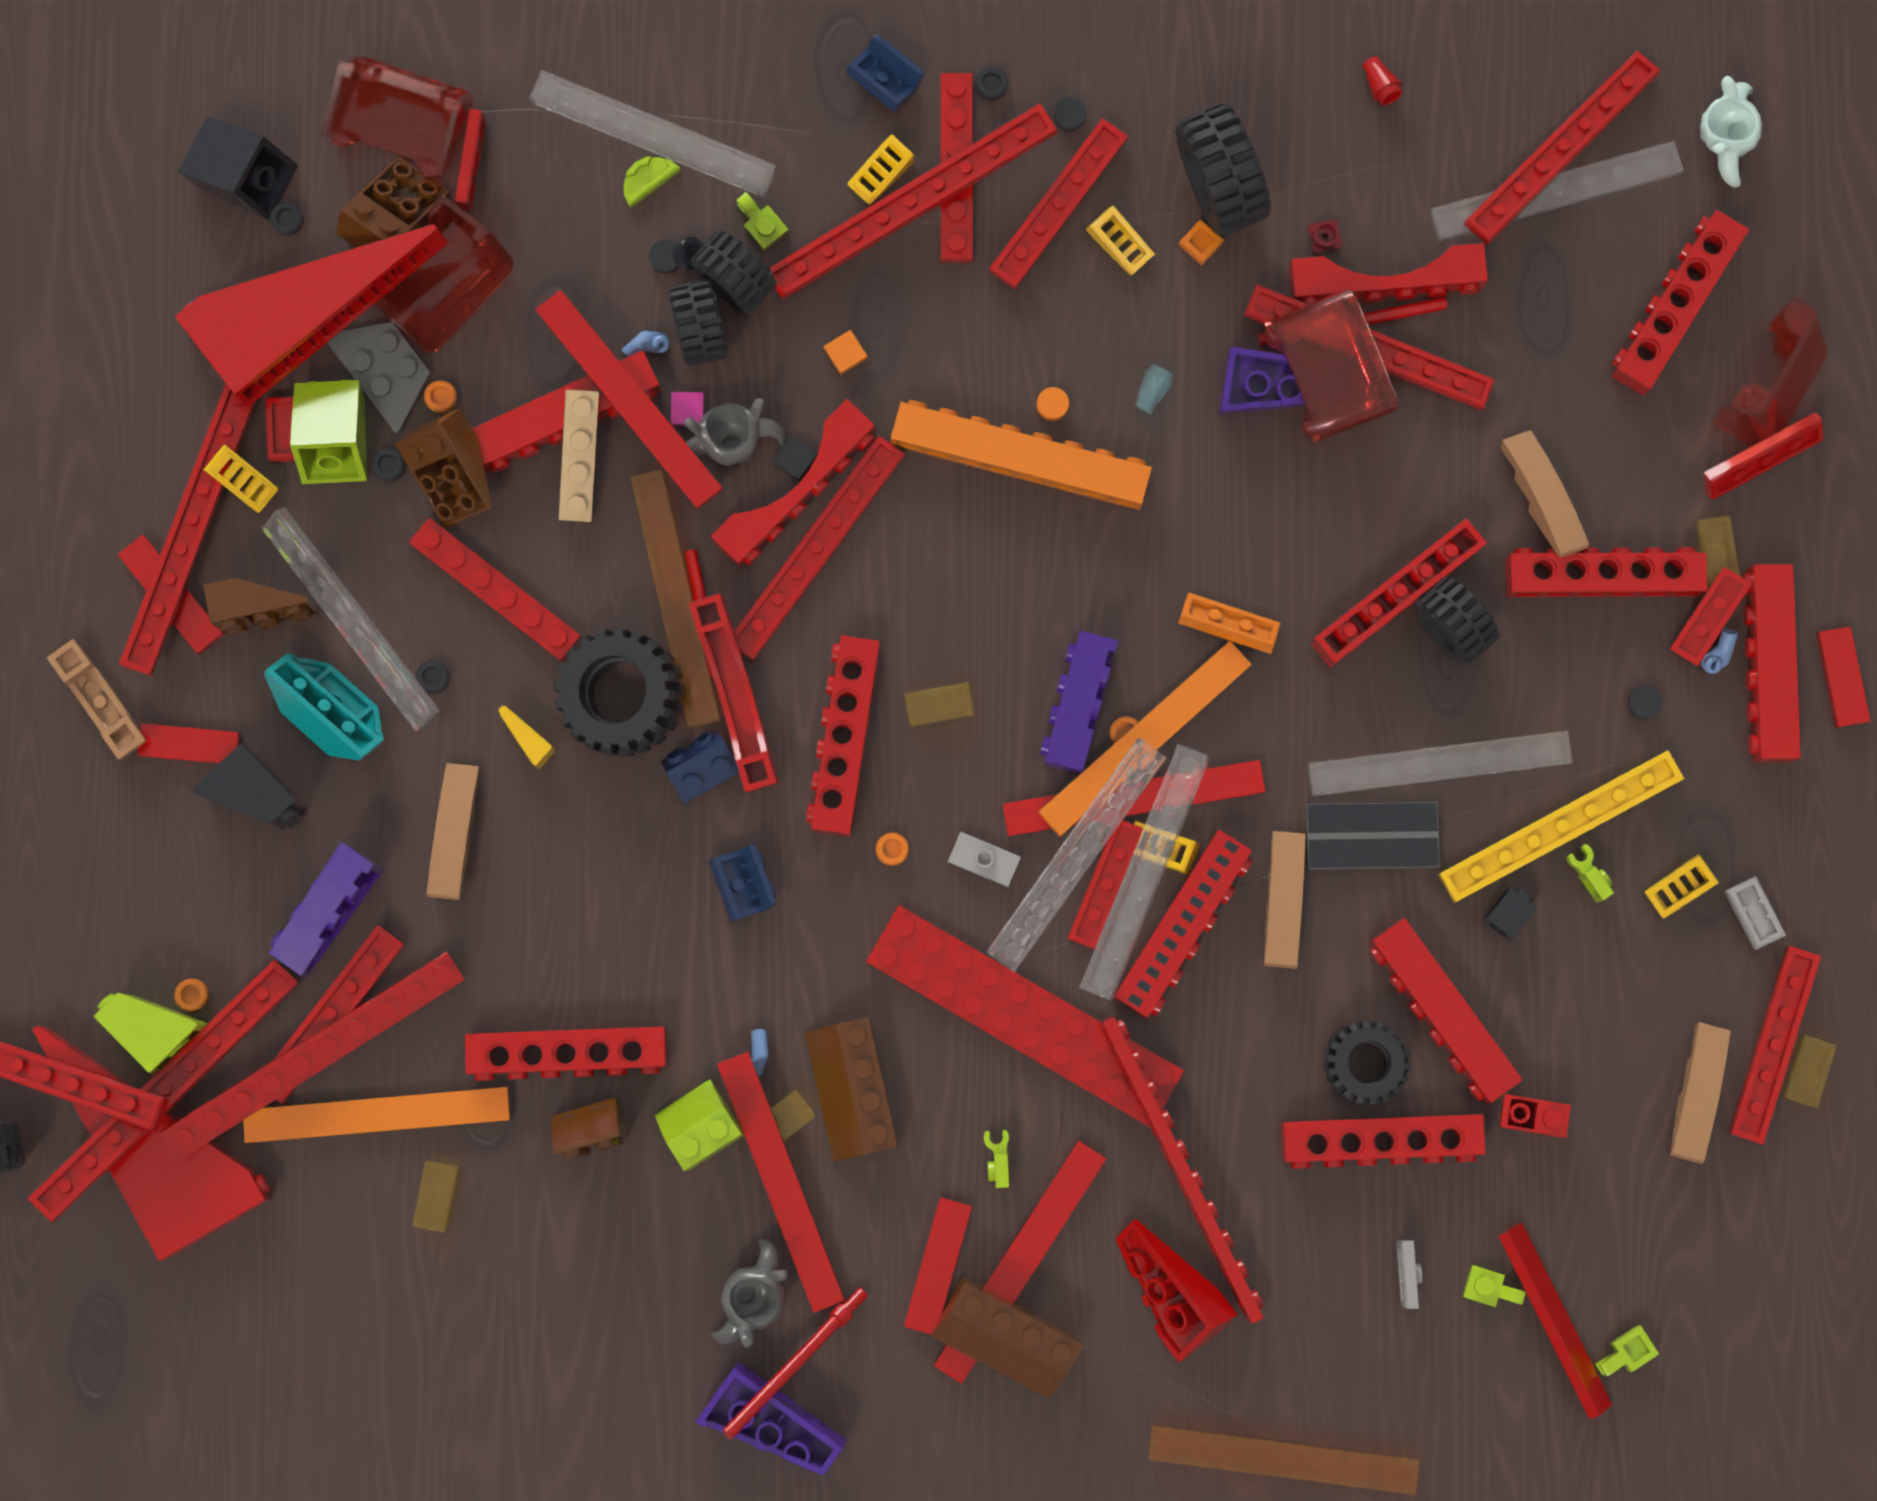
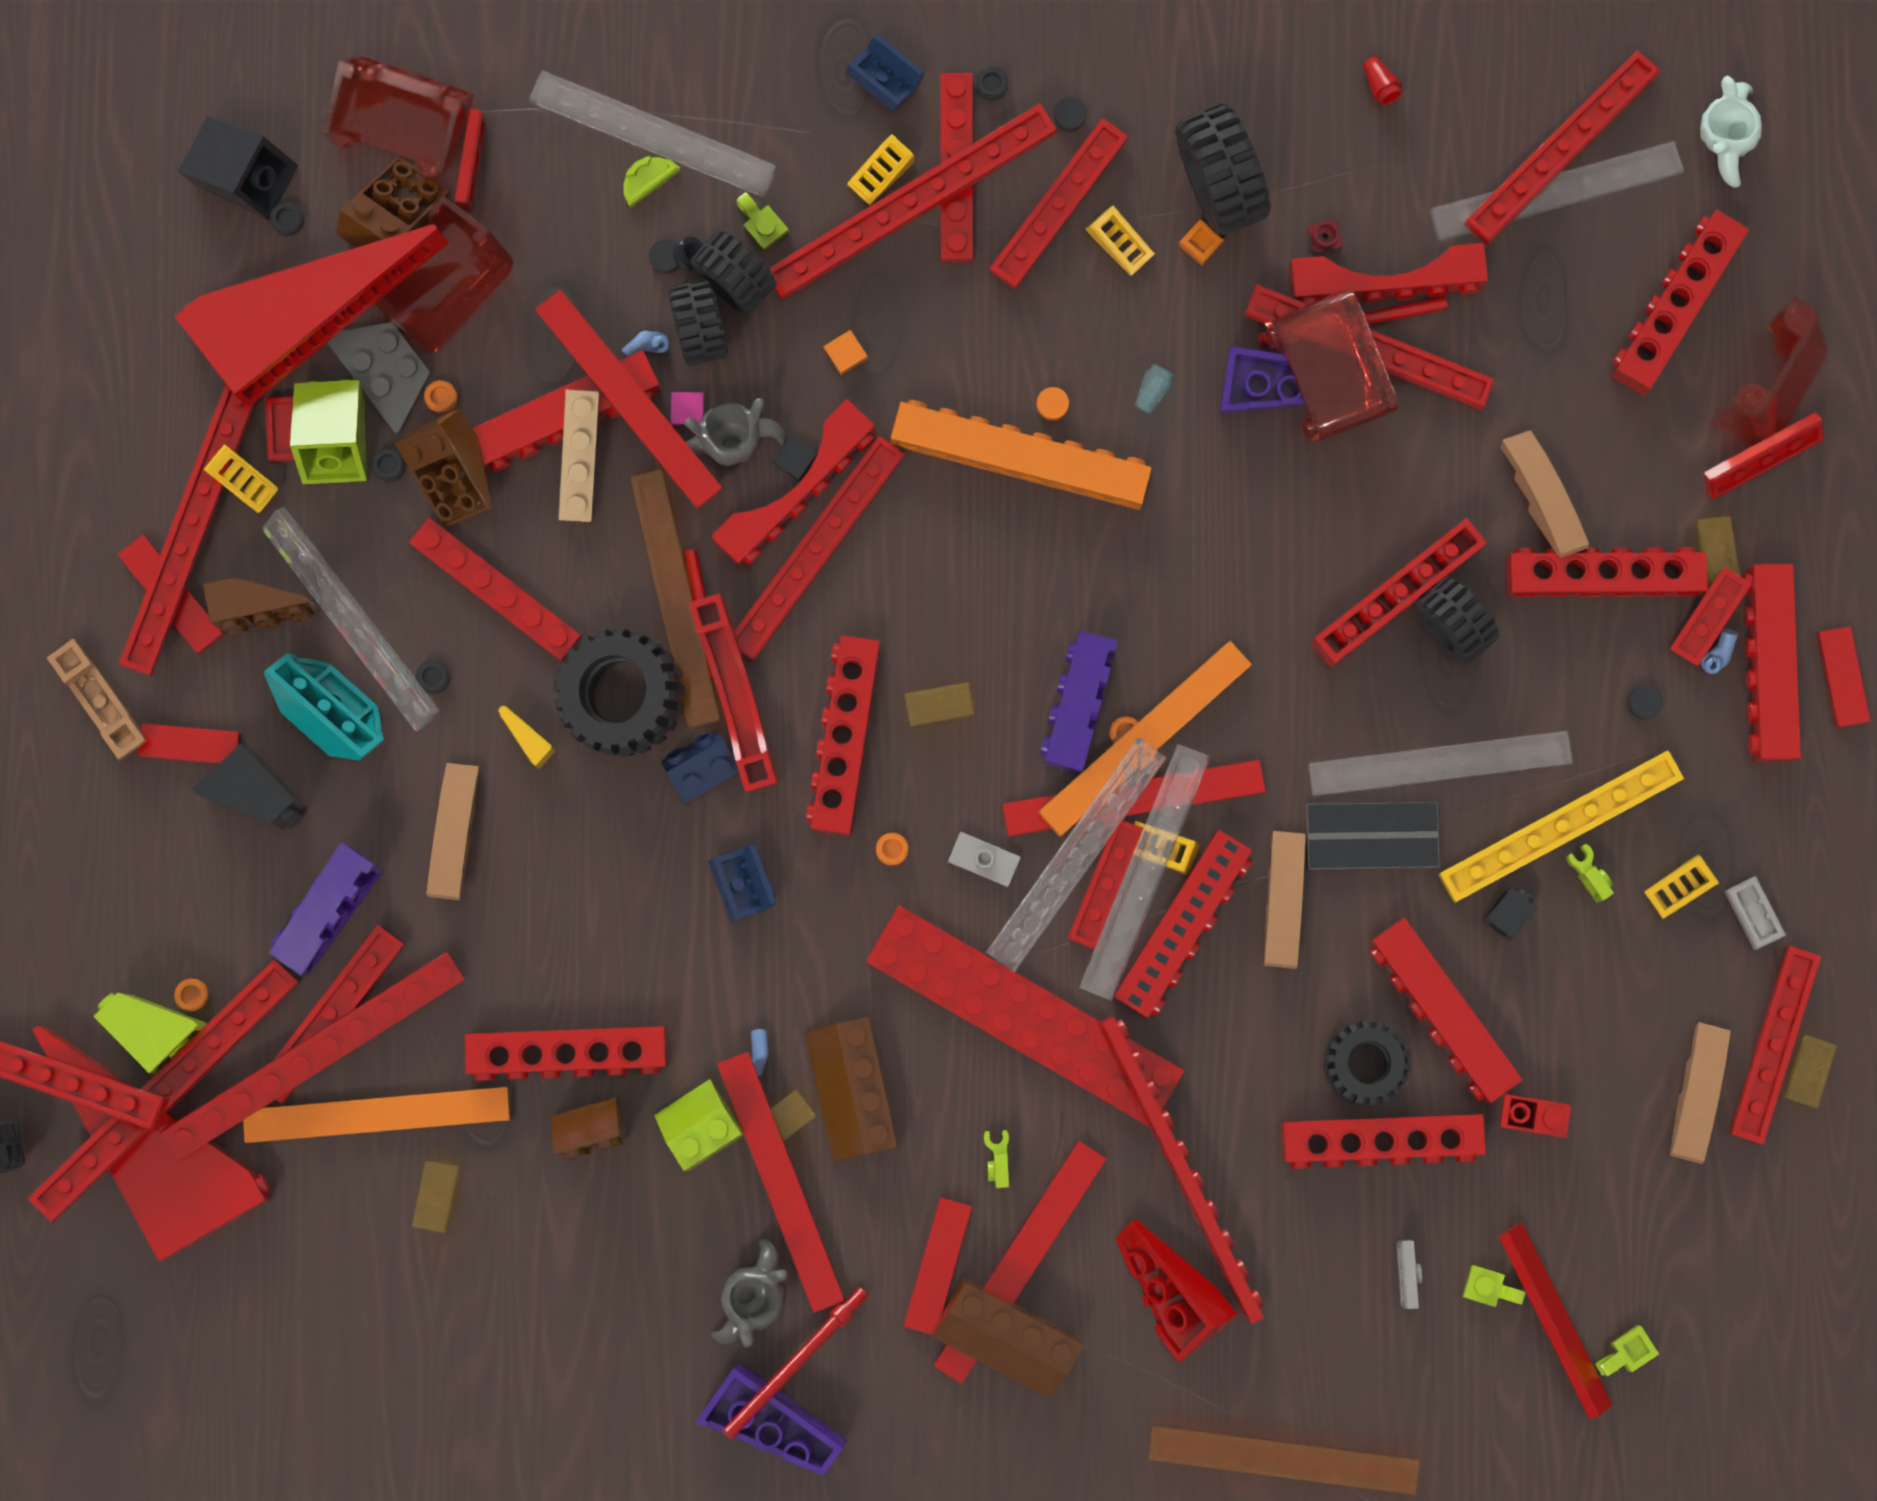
(1229, 623): orange tile -> none

